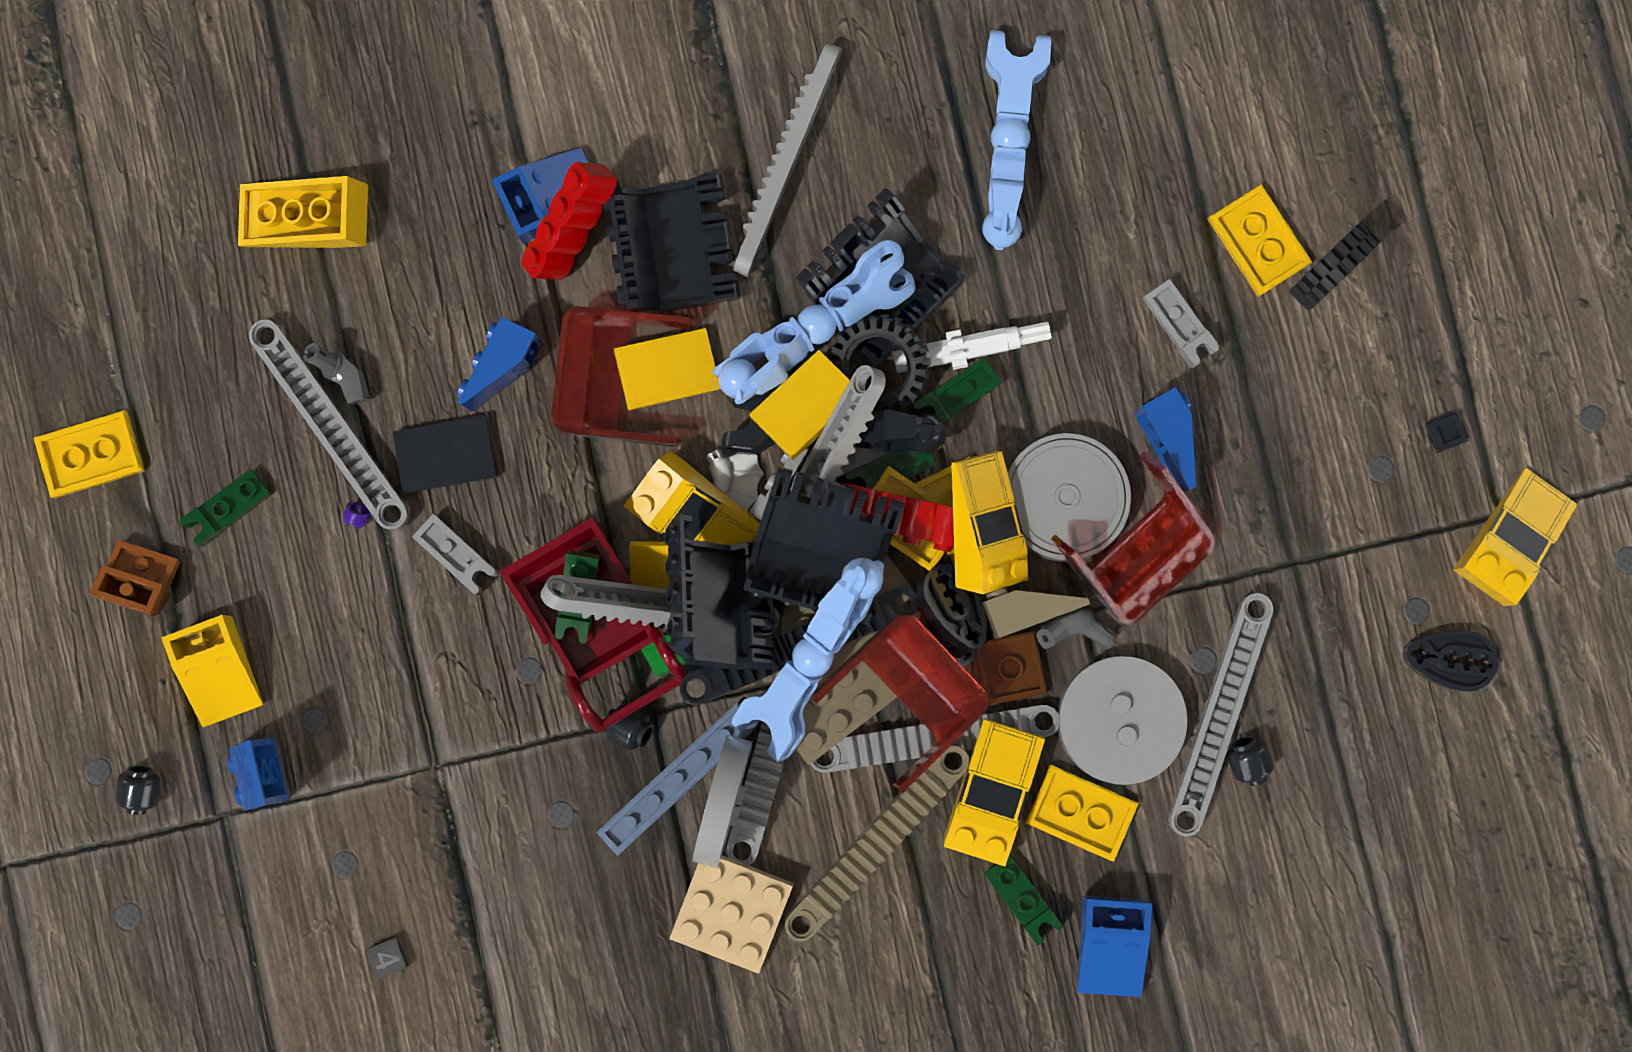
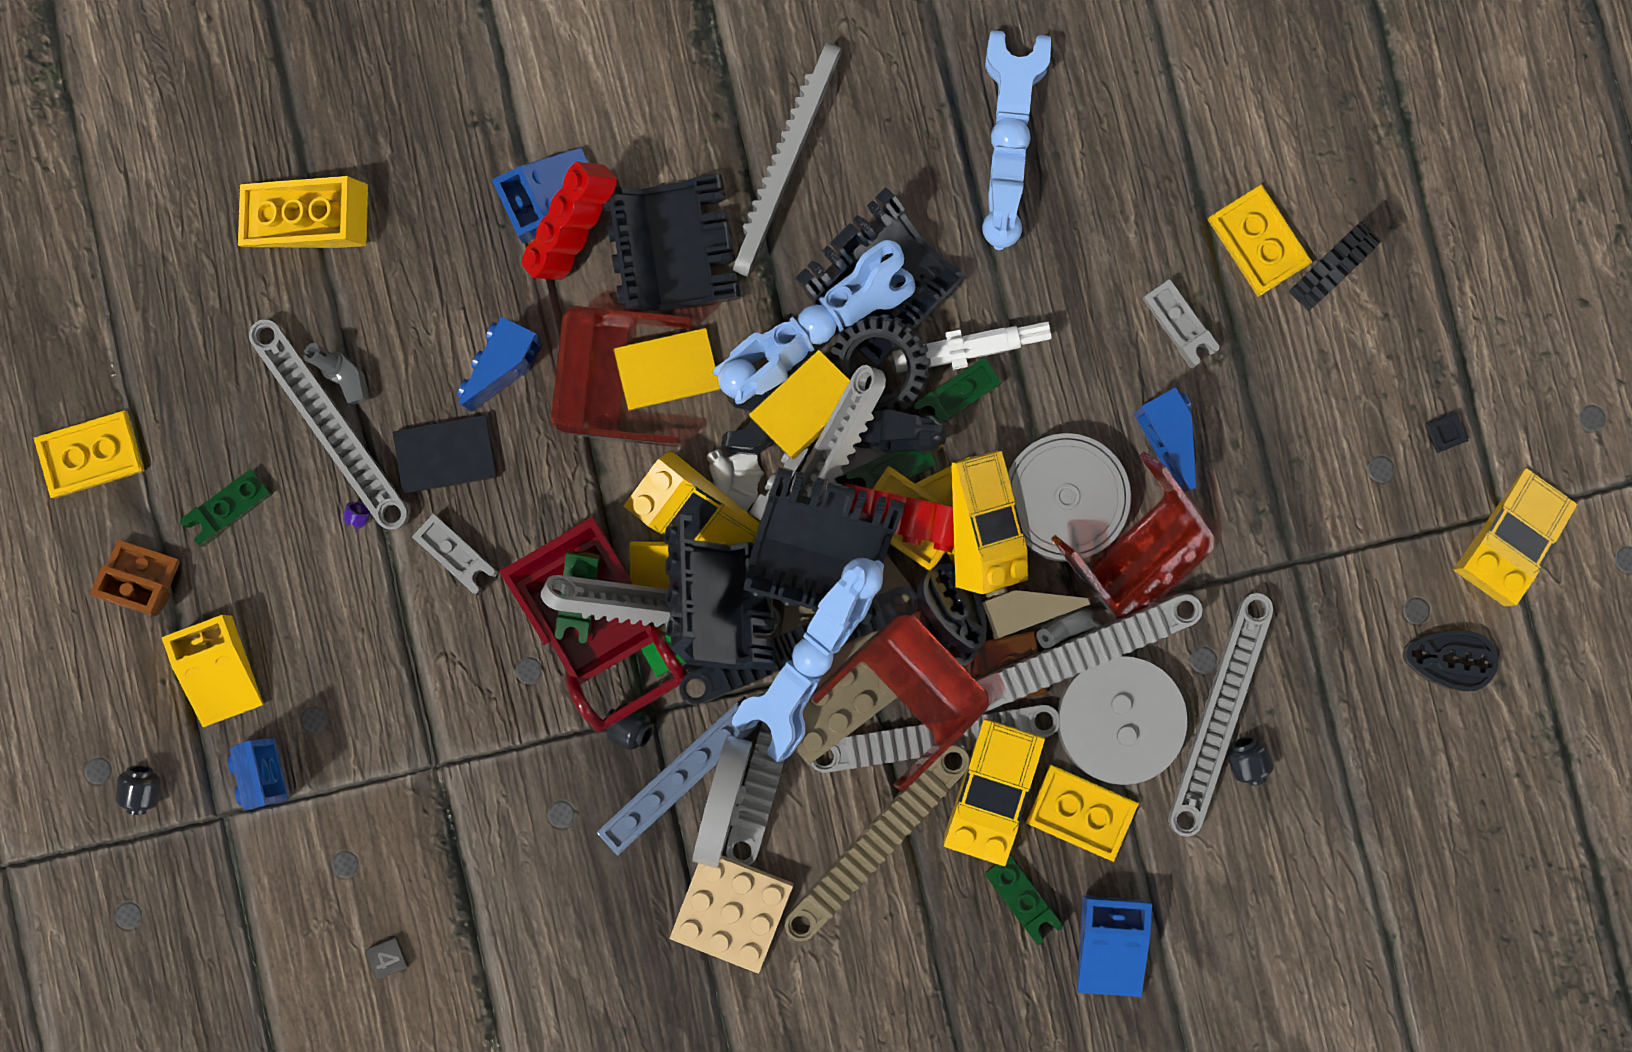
(1087, 650): none -> light grey gear

